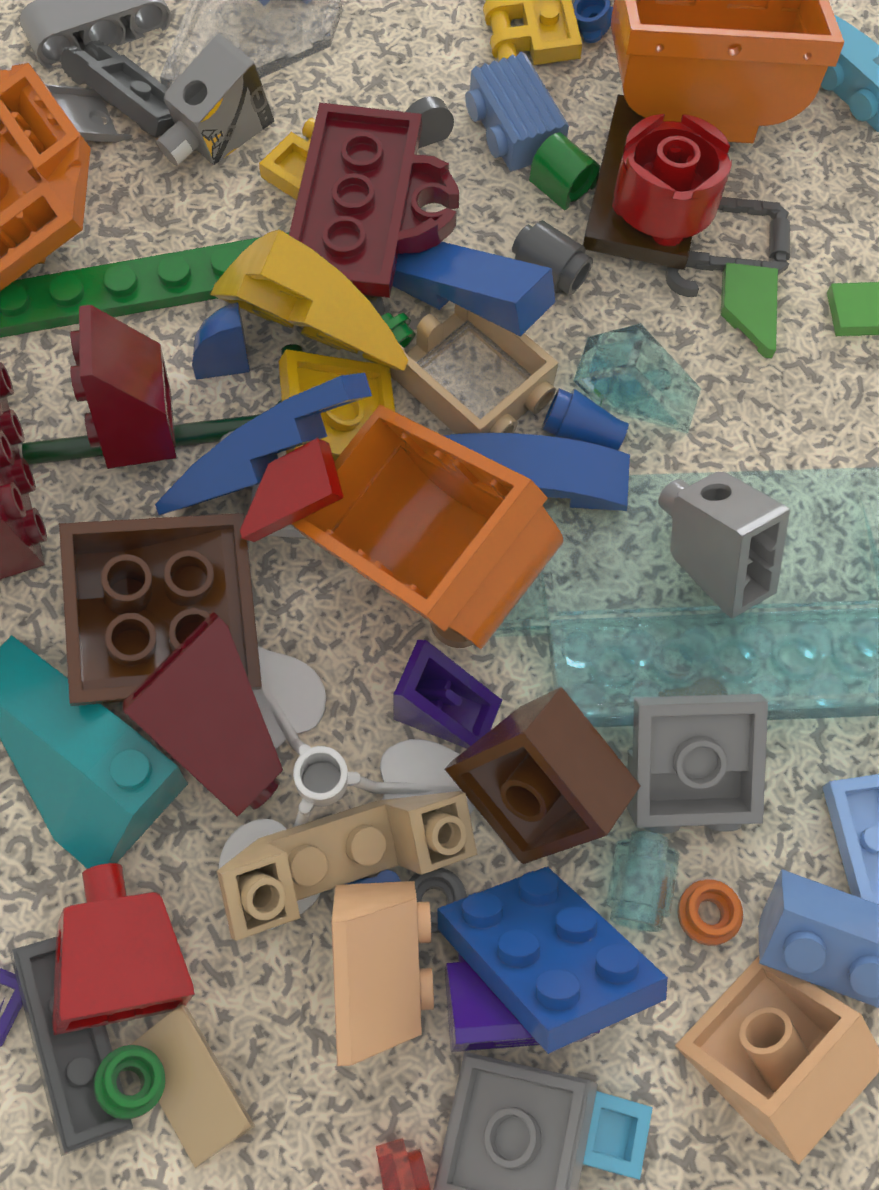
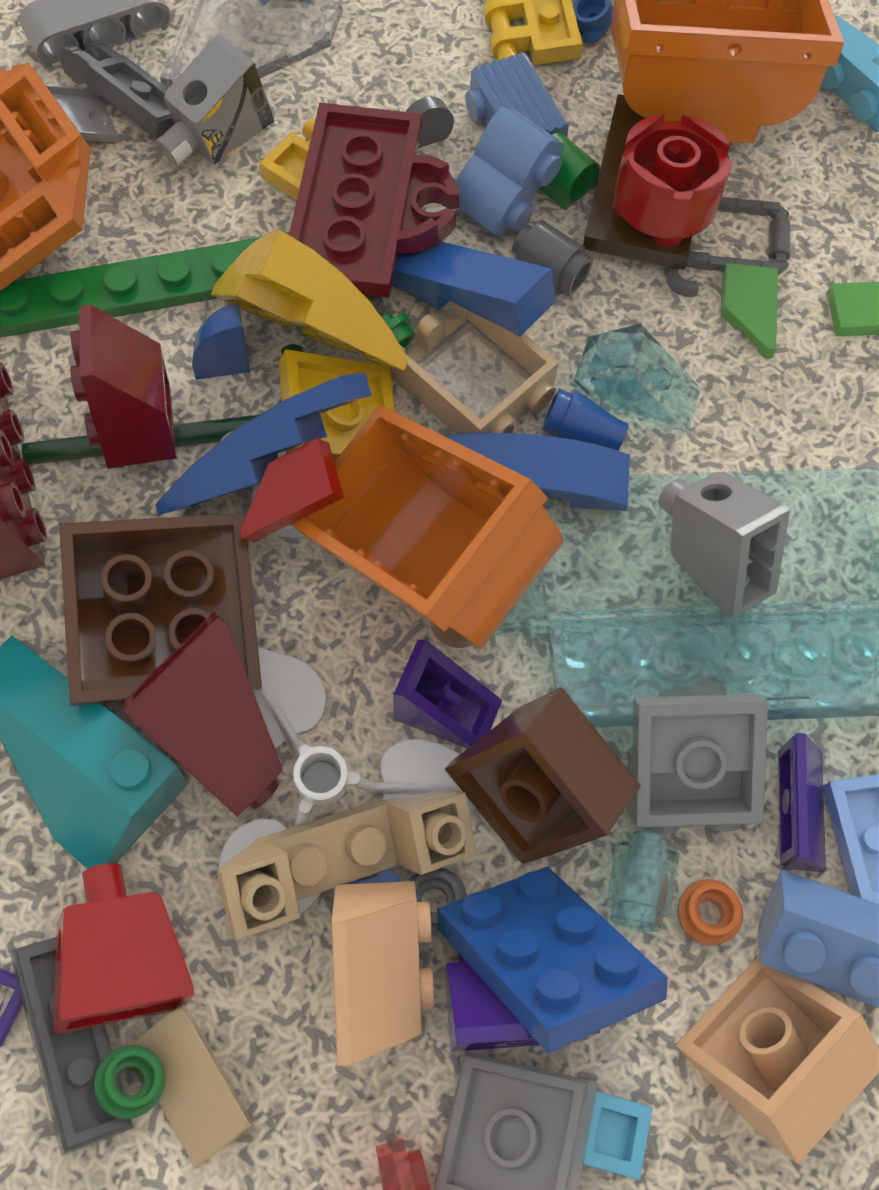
(507, 171): none -> medium blue brick
(801, 805): none -> dark purple slope

